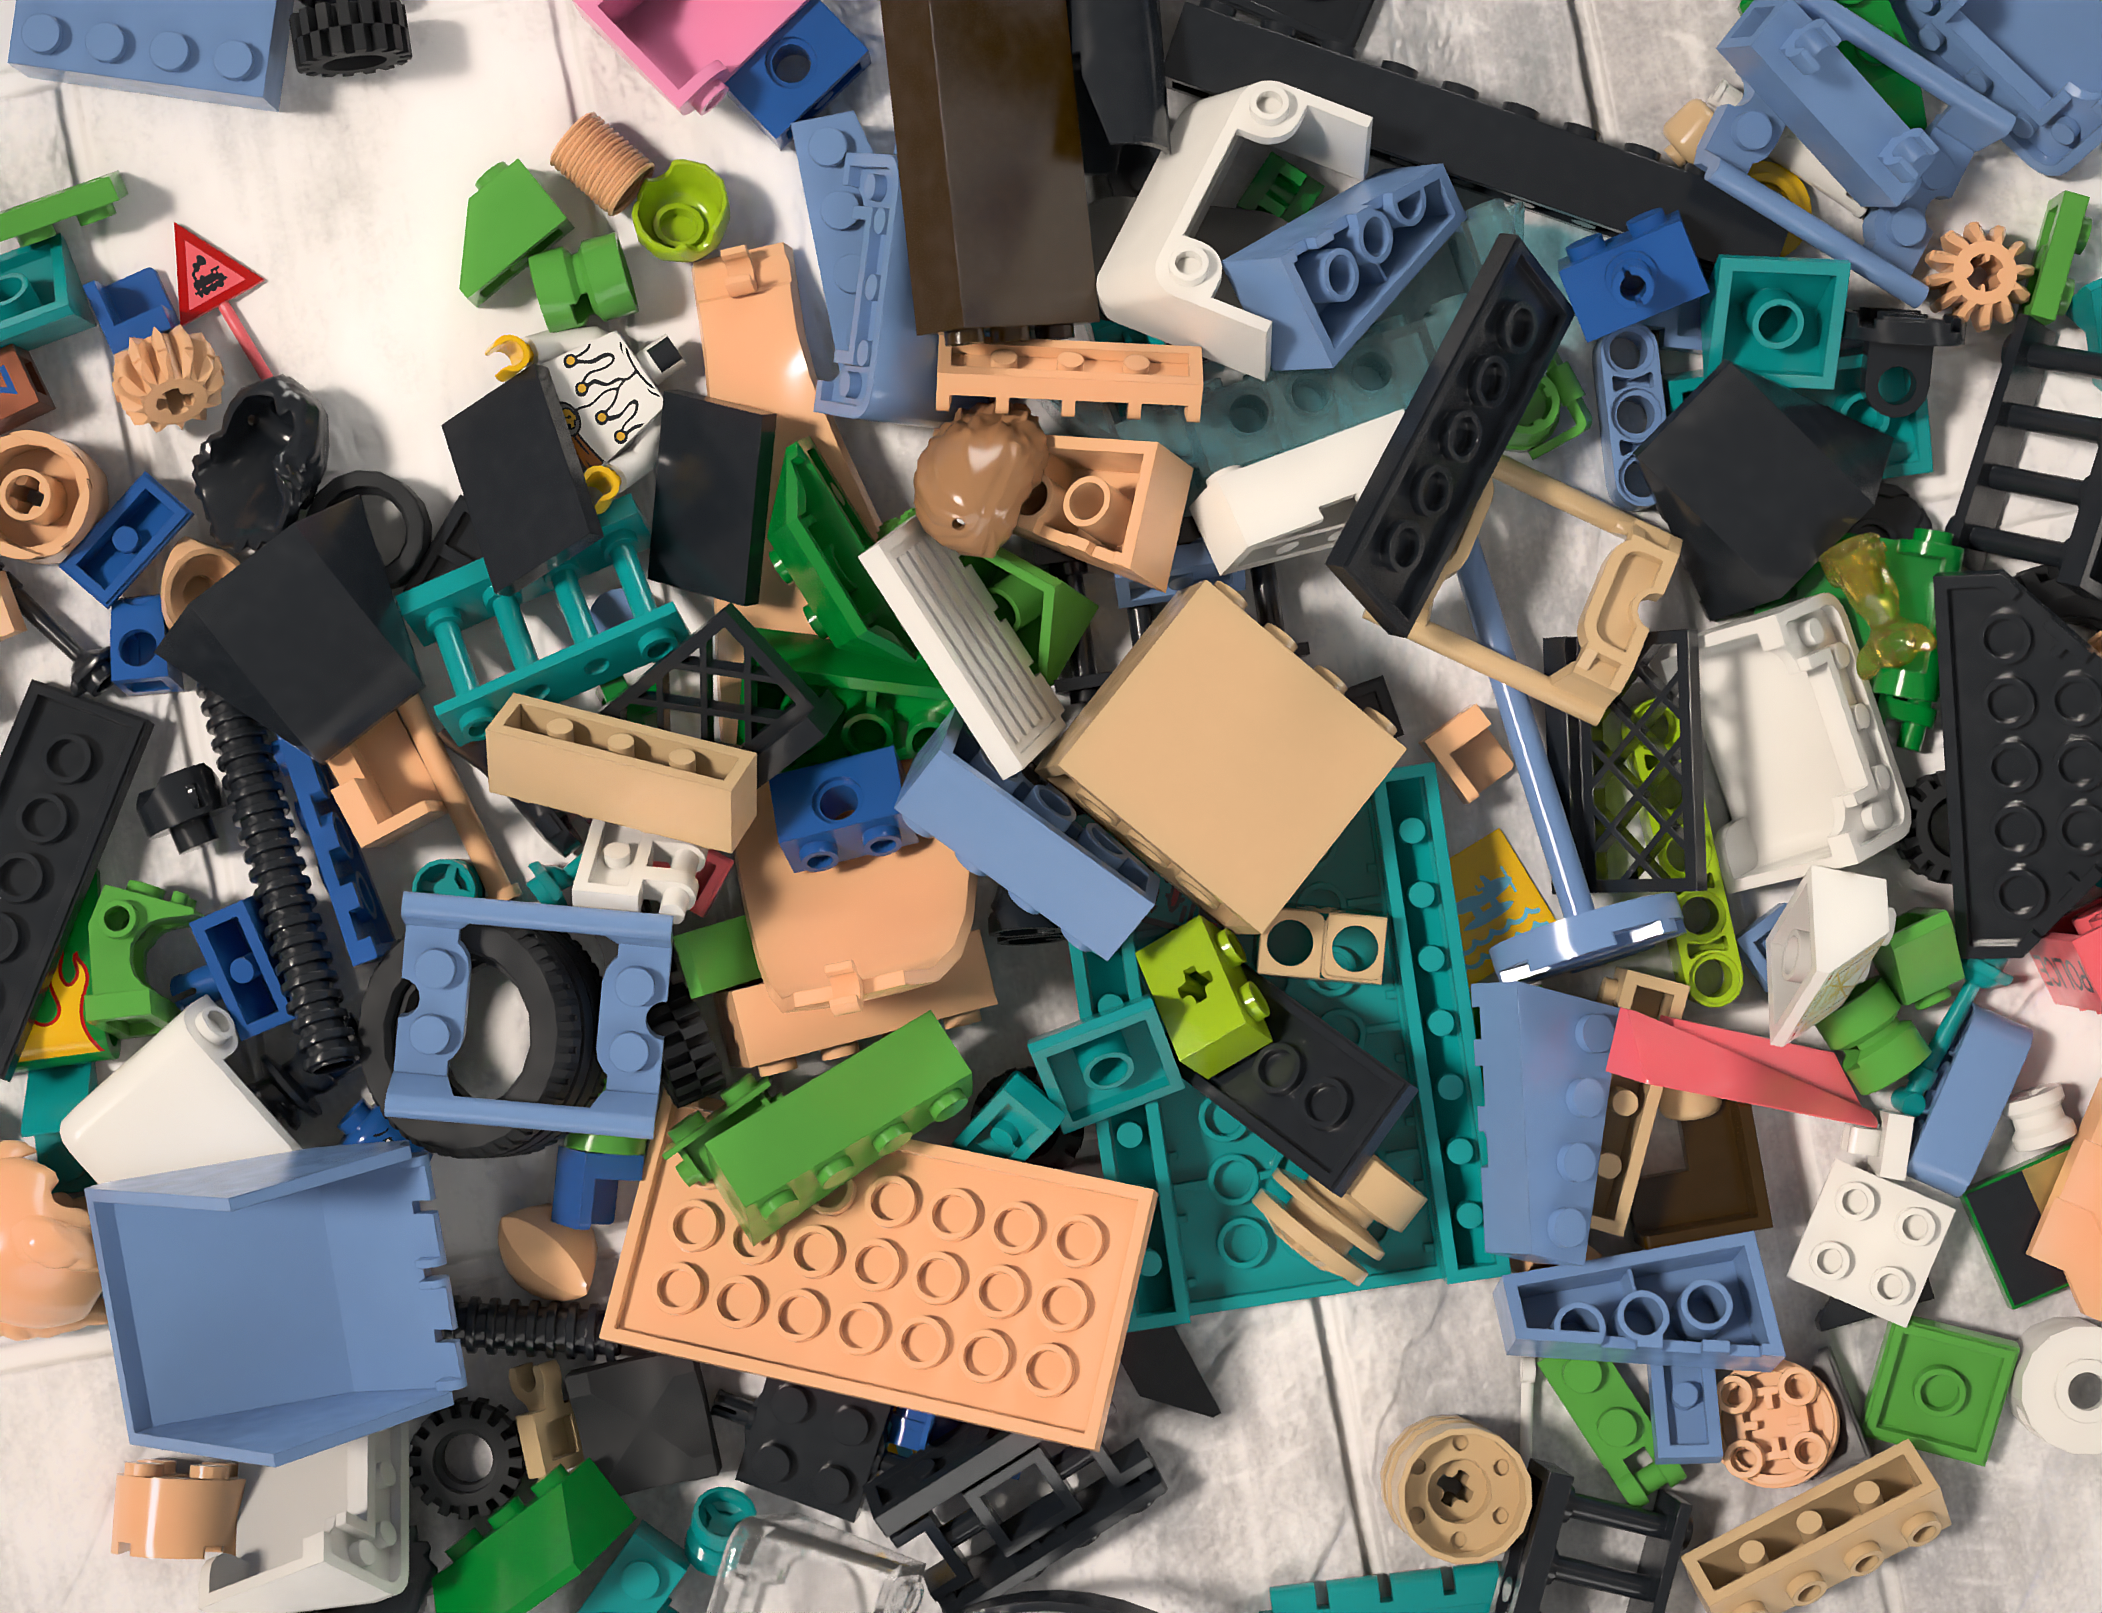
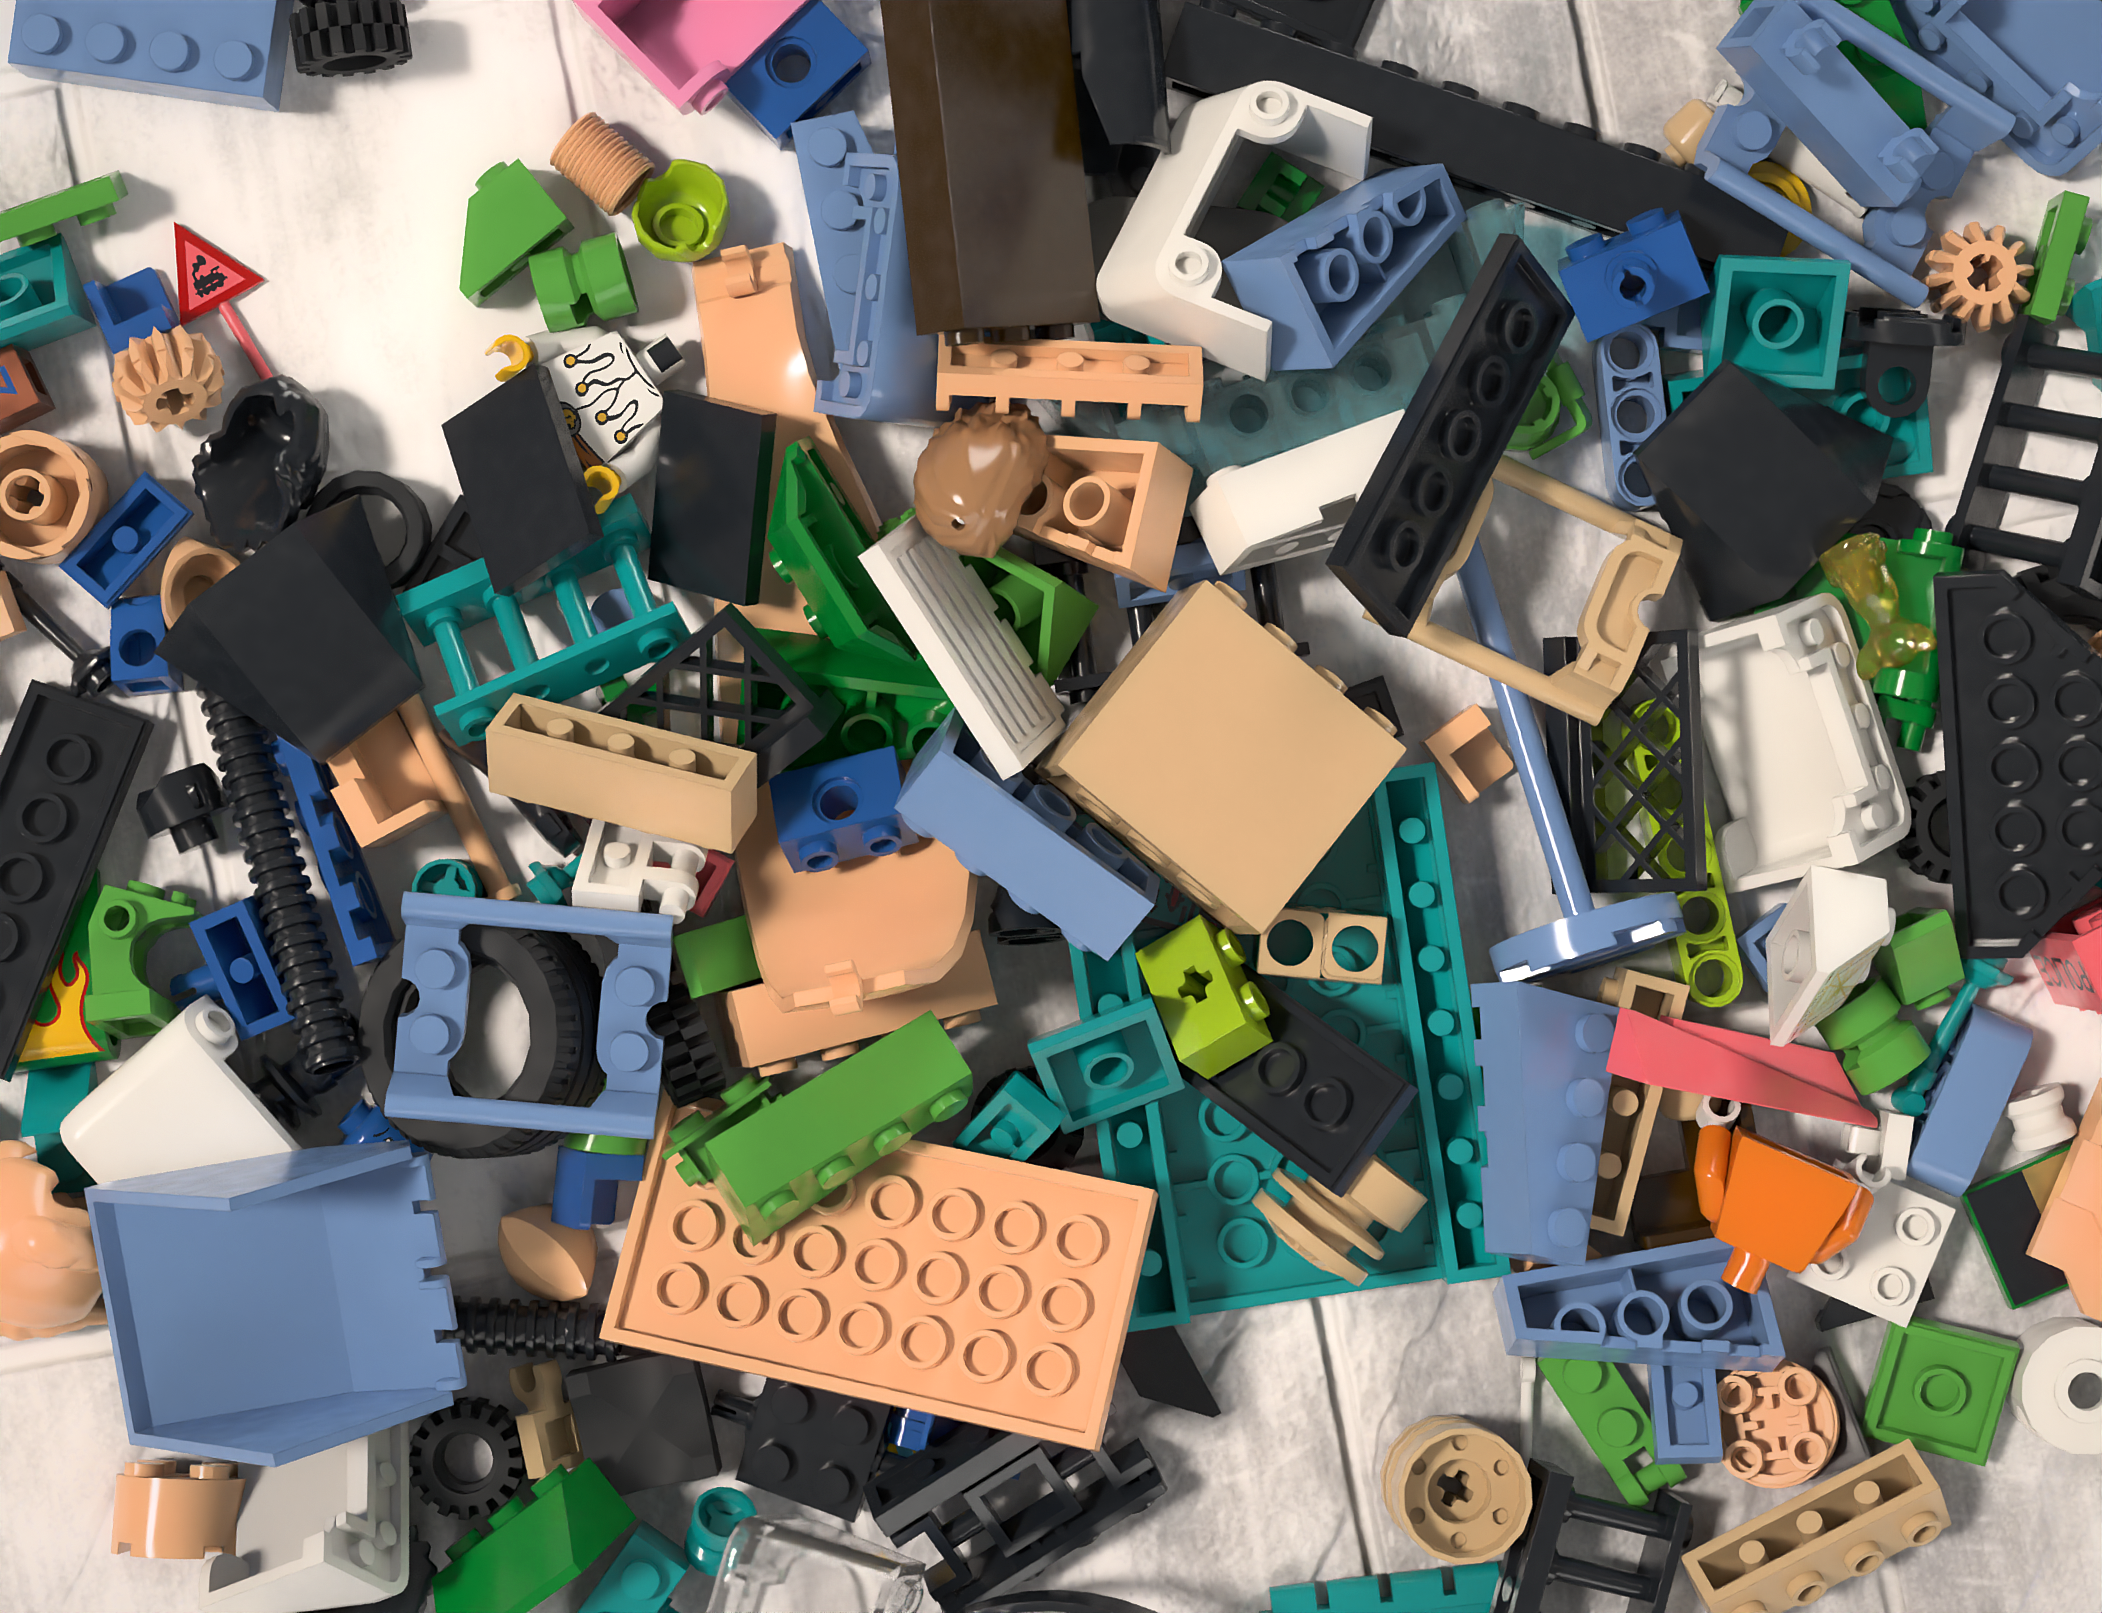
(1493, 900): yellow sticker -> none
(1775, 1199): none -> orange torso

